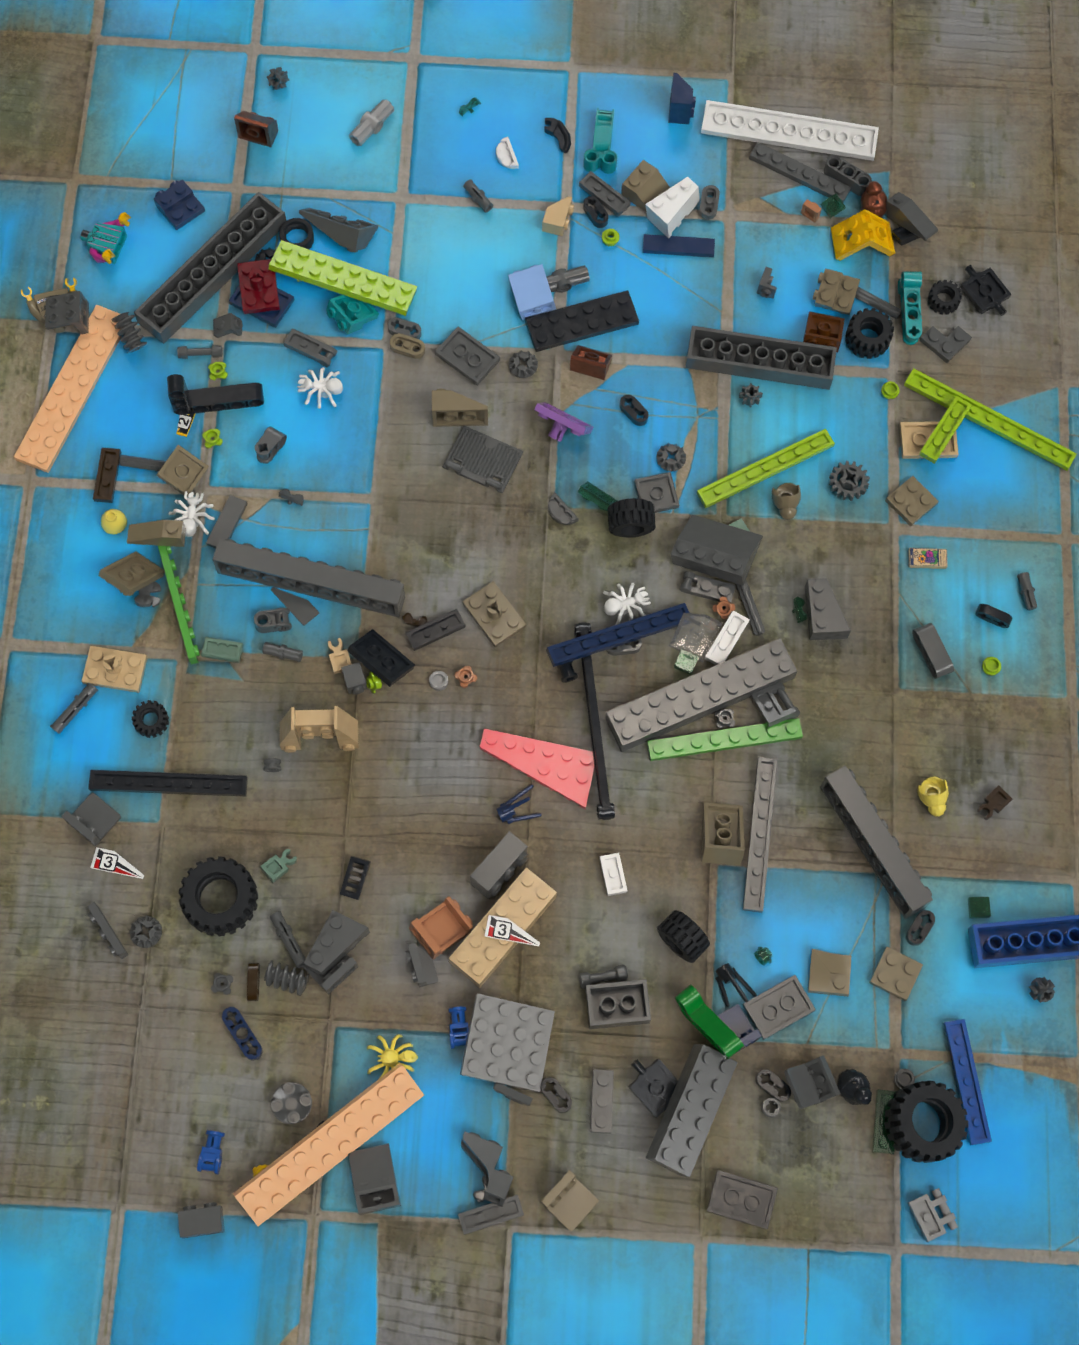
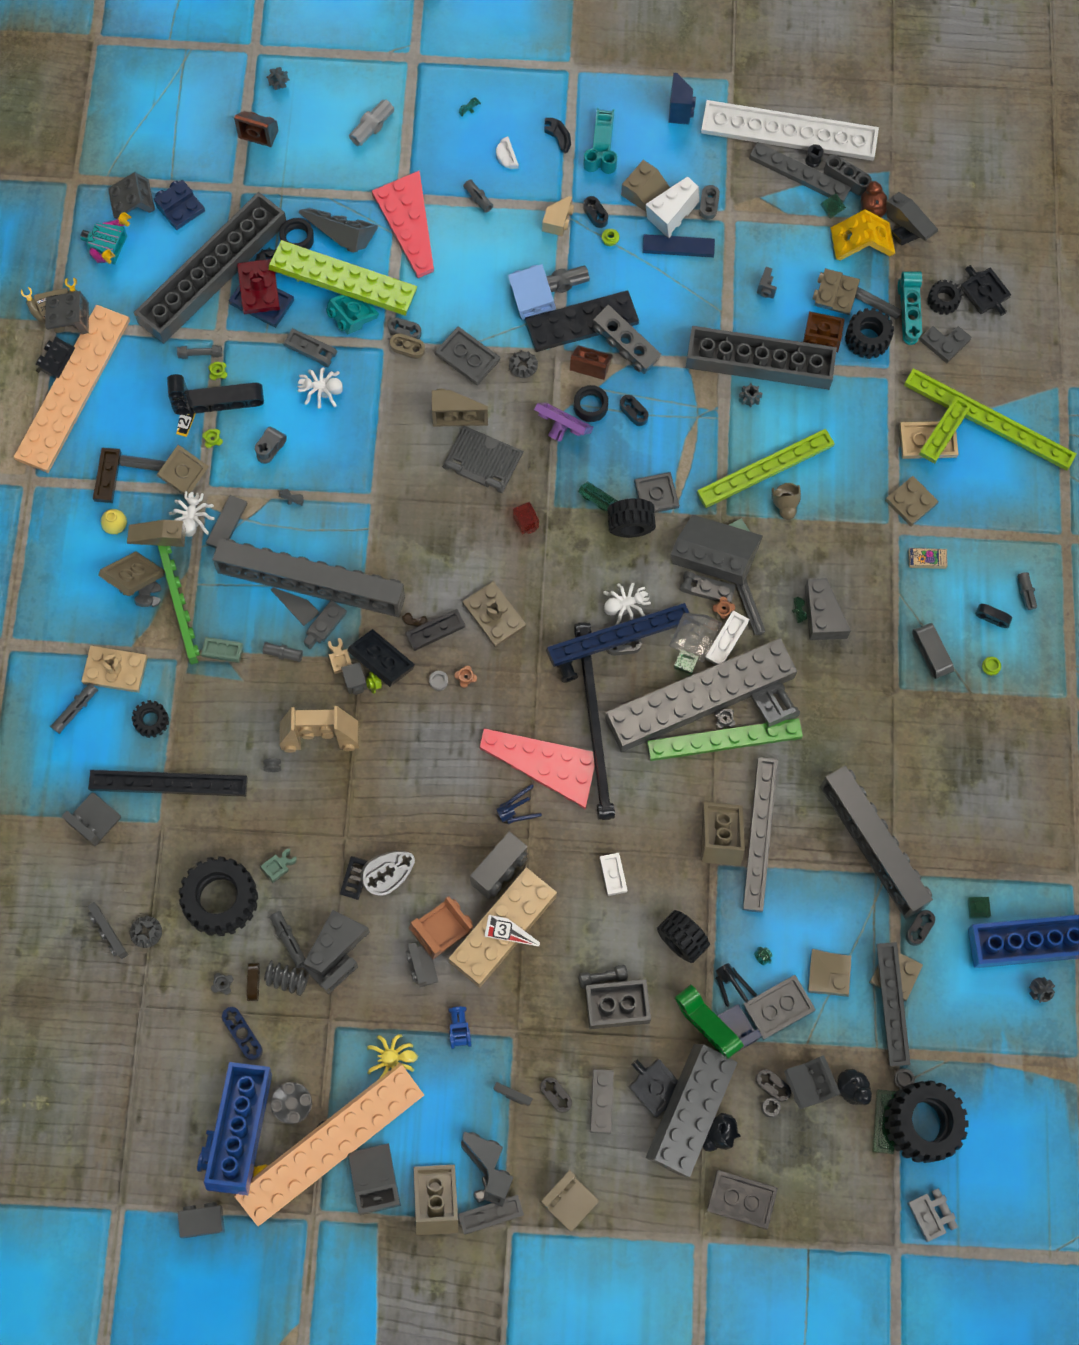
(55, 358): none -> black bracket
(112, 862): sticker -> none
(128, 332): dark grey piece -> none
(131, 193): none -> dark grey bracket
(227, 324): dark grey bracket -> none
(238, 1129): none -> blue brick
(274, 620): dark grey piece -> none
(324, 624): none -> dark grey hinge
(379, 864): none -> light grey piece
(406, 215): none -> coral wing
(435, 1200): none -> dark tan slope
(507, 1043): light grey plate -> none
(526, 518): none -> clear red brick
(560, 511): dark grey tile -> none
(591, 390): none -> black tyre
(604, 193): dark grey plate -> none
(608, 317): none -> dark grey brick
(670, 464): dark grey gear -> none
(721, 1133): none -> black piece
(811, 210): nougat plate -> none
(814, 156): none -> black bush
(844, 485): dark grey gear -> none
(890, 390): lime plate -> none
(893, 1004): none -> dark grey plate
(934, 794): light yellow piece -> none
(967, 1081): blue plate -> none
(995, 801): dark brown plate -> none

